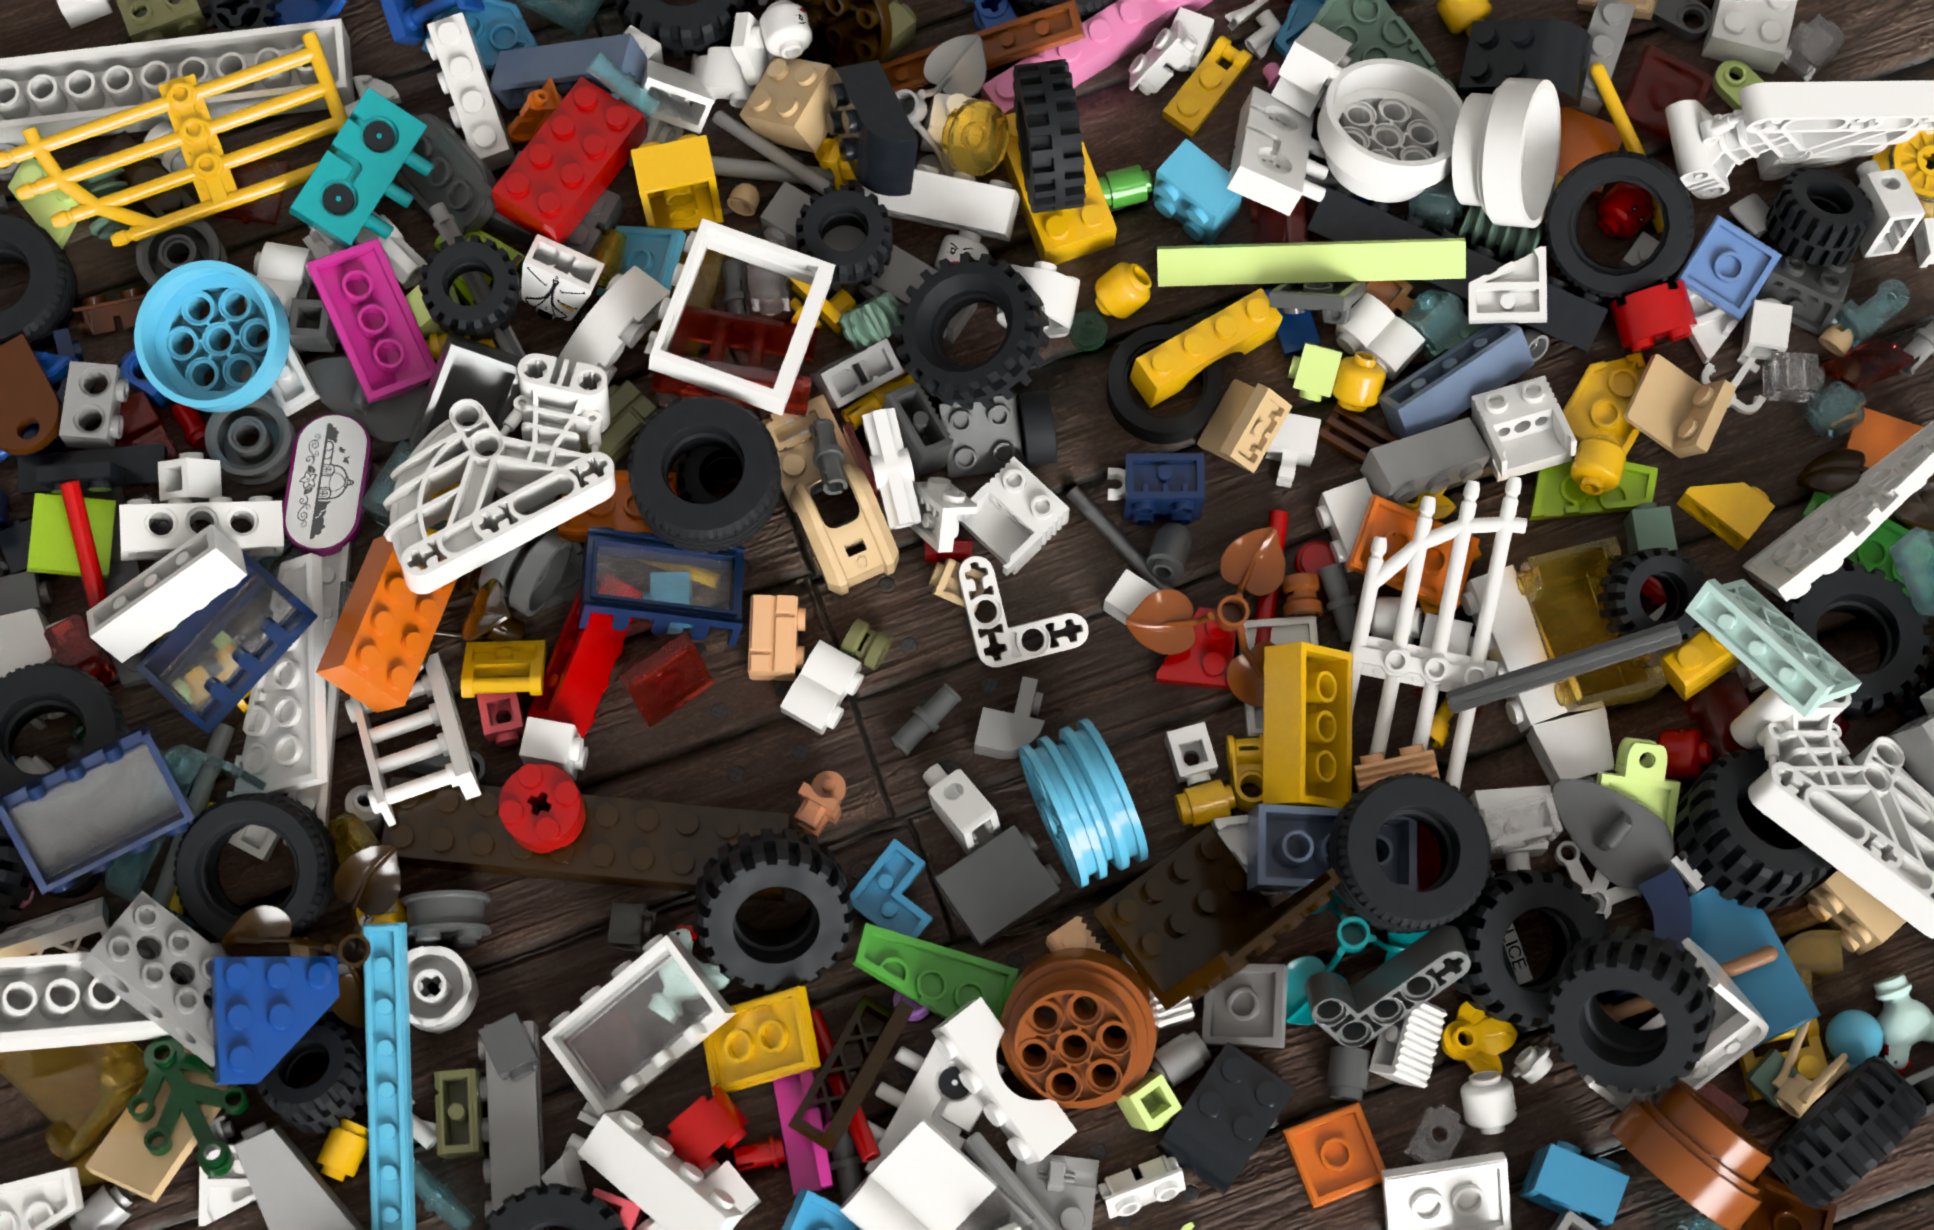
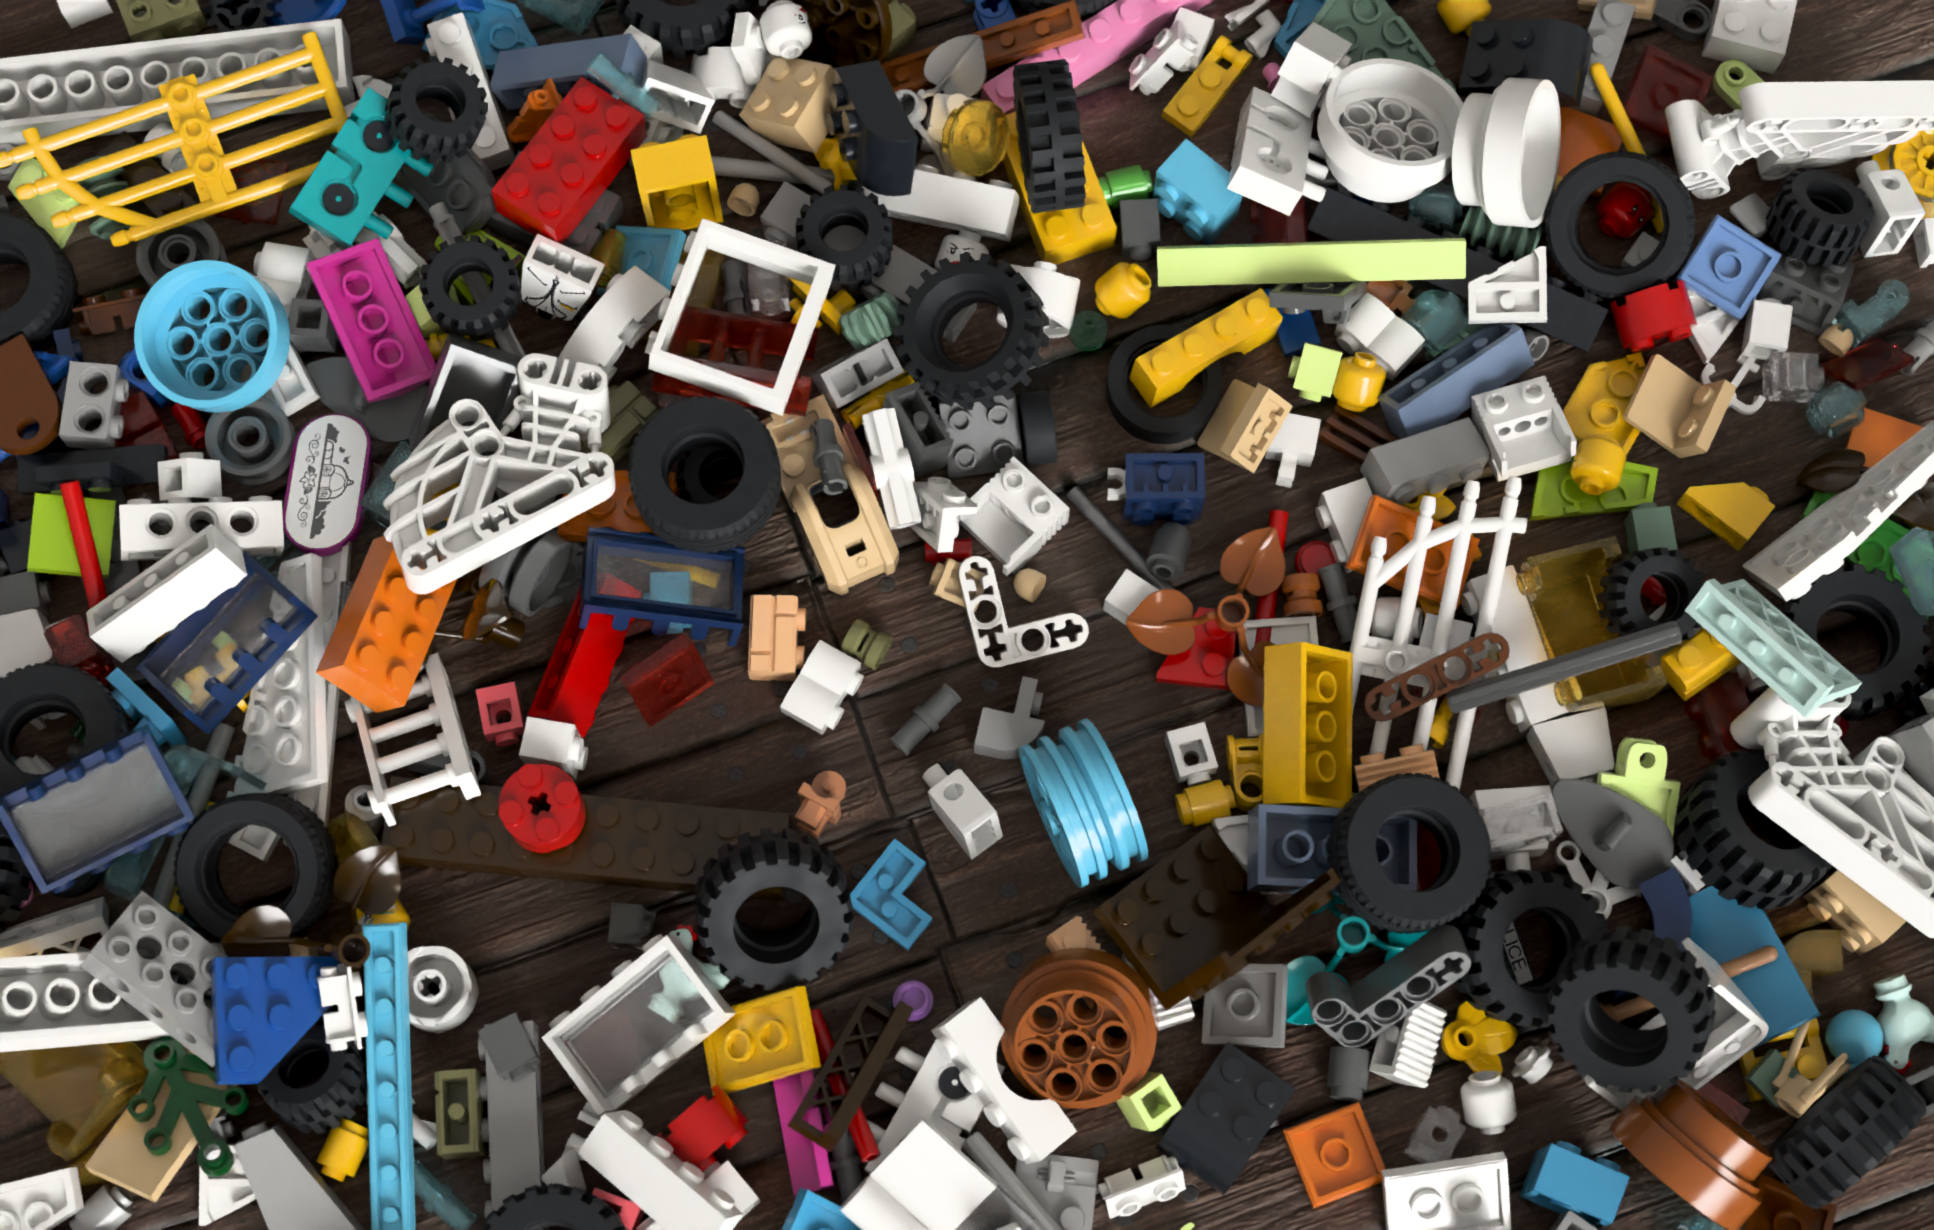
(139, 705): none -> dark azure hinge
(345, 1023): none -> white hinge
(446, 917): dark grey wheel -> none
(448, 85): none -> black tyre
(490, 665): yellow plate -> none
(760, 1154): red pin -> none
(932, 973): bright green wing -> none
(998, 886): dark grey brick -> none
(1029, 584): none -> tan hinge
(1139, 228): none -> dark grey brick
(1180, 1058): light grey brick -> none
(1434, 673): none -> reddish brown beam
(1685, 753): red head -> none
(1813, 46): clear brick -> none

